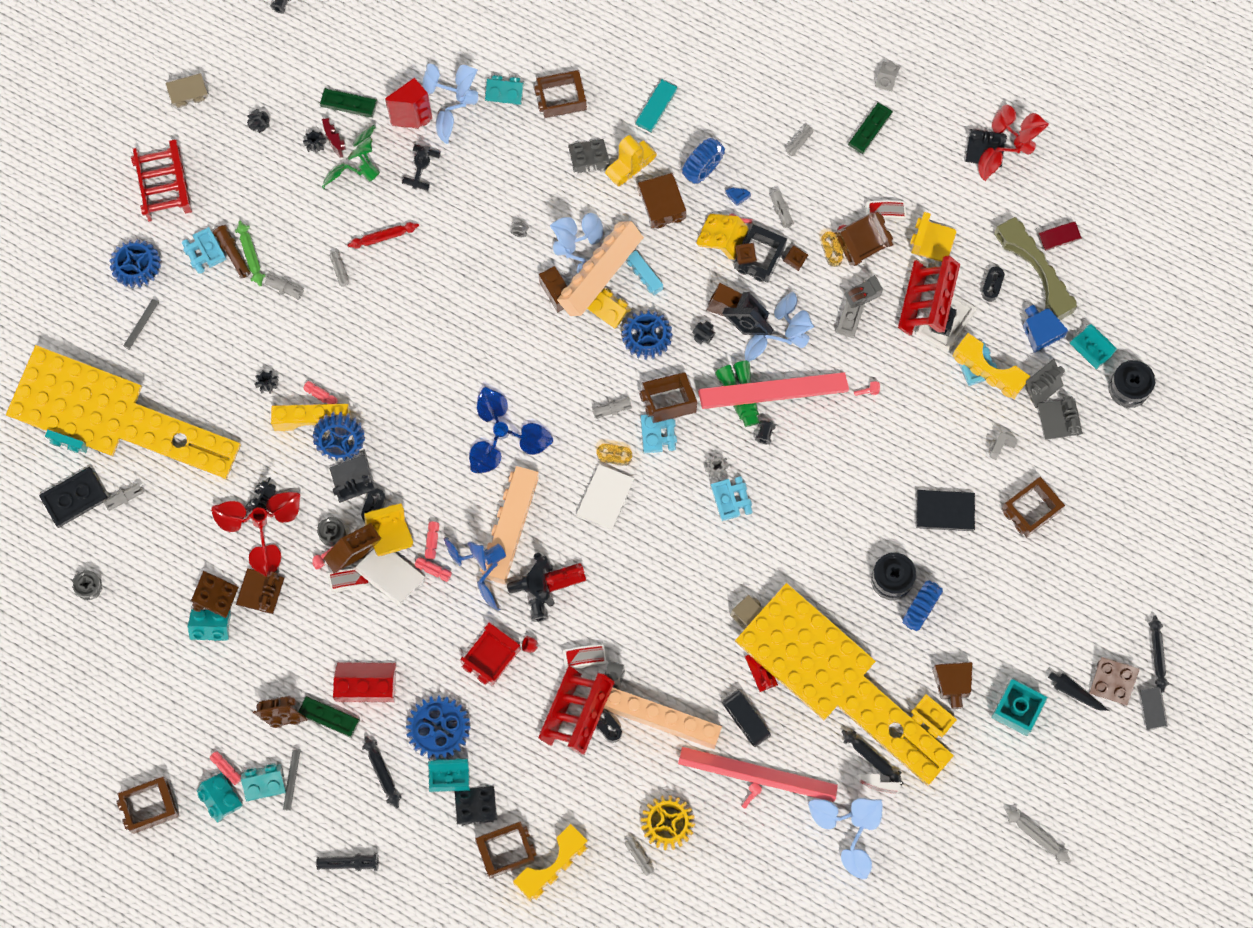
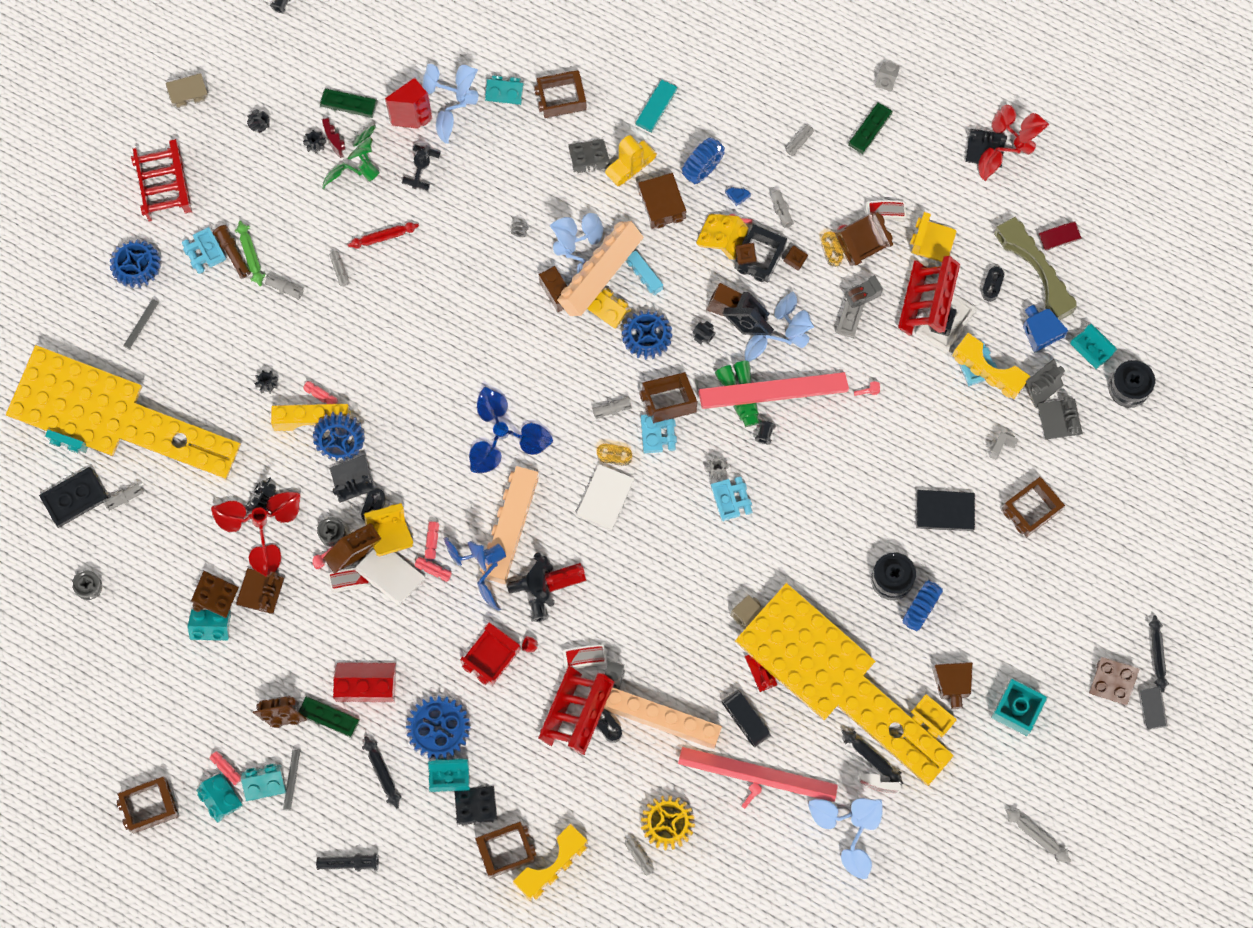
(1069, 687): black bar -> none

